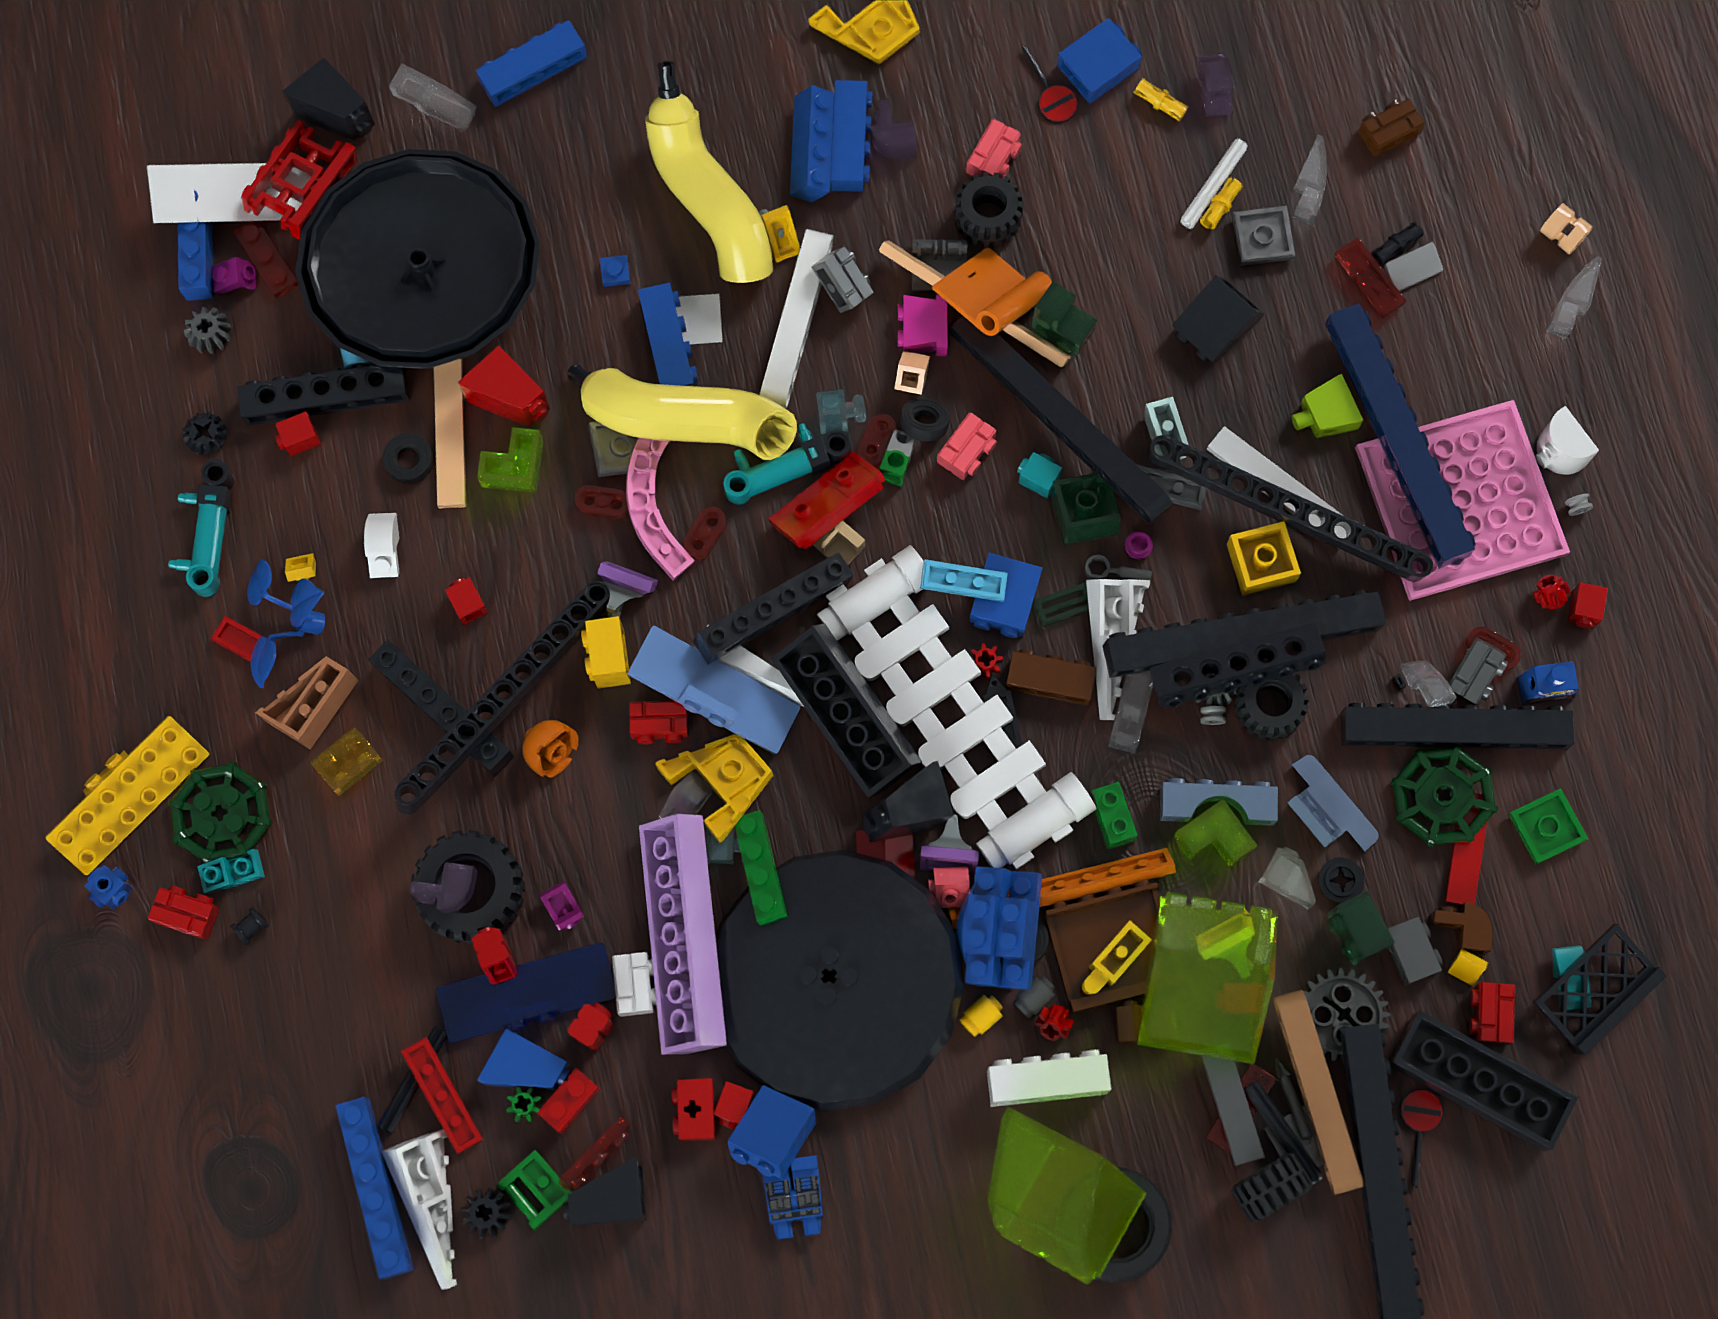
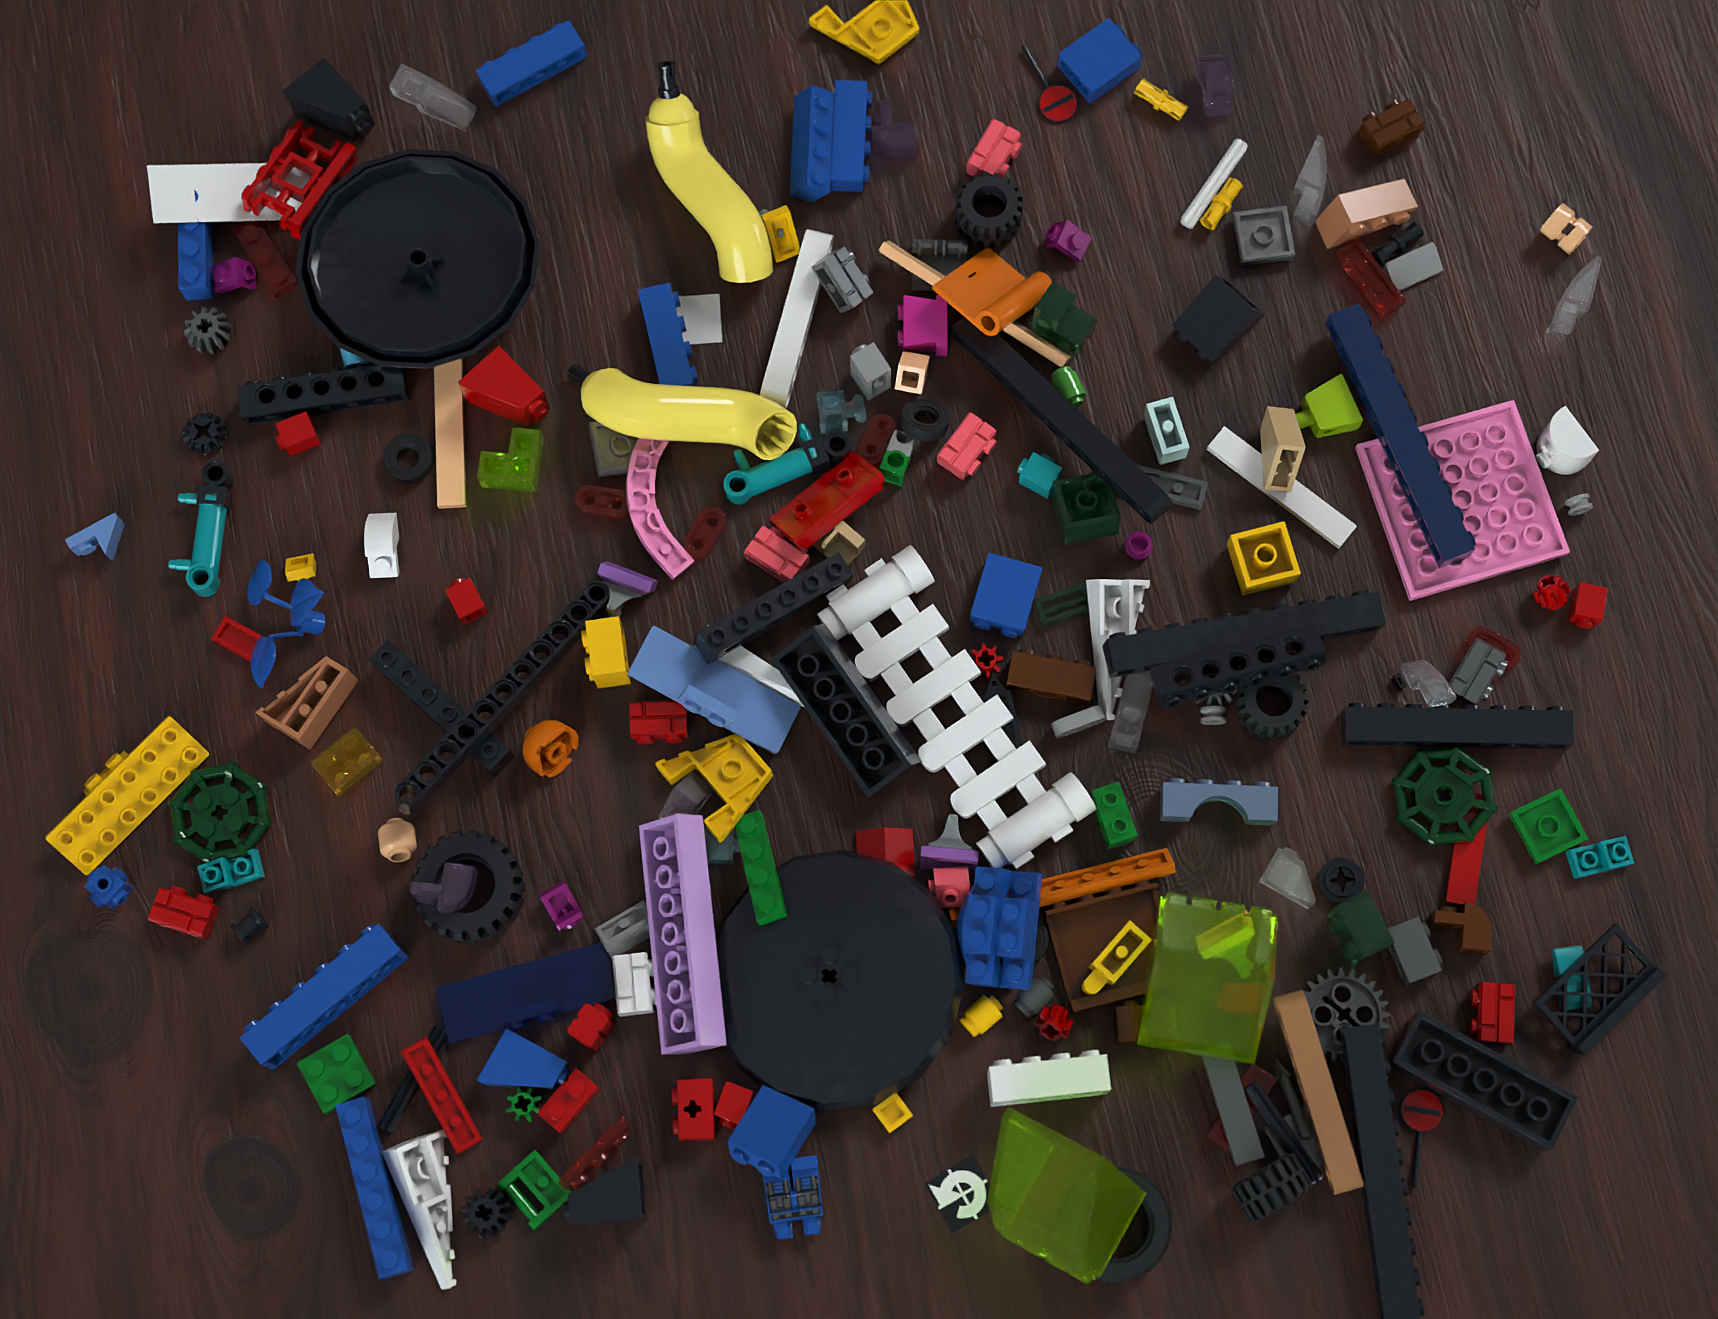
(103, 533): none -> medium blue slope
(323, 997): none -> blue brick
(336, 1073): none -> green plate
(397, 840): none -> light nougat head
(494, 955): red brick -> none
(615, 271): blue plate -> none
(625, 930): none -> light grey slope
(776, 555): none -> coral brick
(870, 370): none -> light grey brick
(892, 1112): none -> yellow plate
(911, 808): black slope -> none
(961, 1194): none -> sticker
(963, 580): medium azure tile -> none
(1067, 239): none -> magenta bracket
(1069, 385): none -> bright green brick
(1078, 721): none -> light grey beam
(1122, 571): dark grey piece -> none
(1216, 827): clear neon green brick -> none
(1280, 448): none -> tan slope
(1303, 508): black beam -> none
(1327, 807): sand blue plate -> none
(1365, 211): none -> nougat wedge
(1467, 967): yellow tile -> none
(1551, 683): blue torso -> none
(1599, 857): none -> teal slope

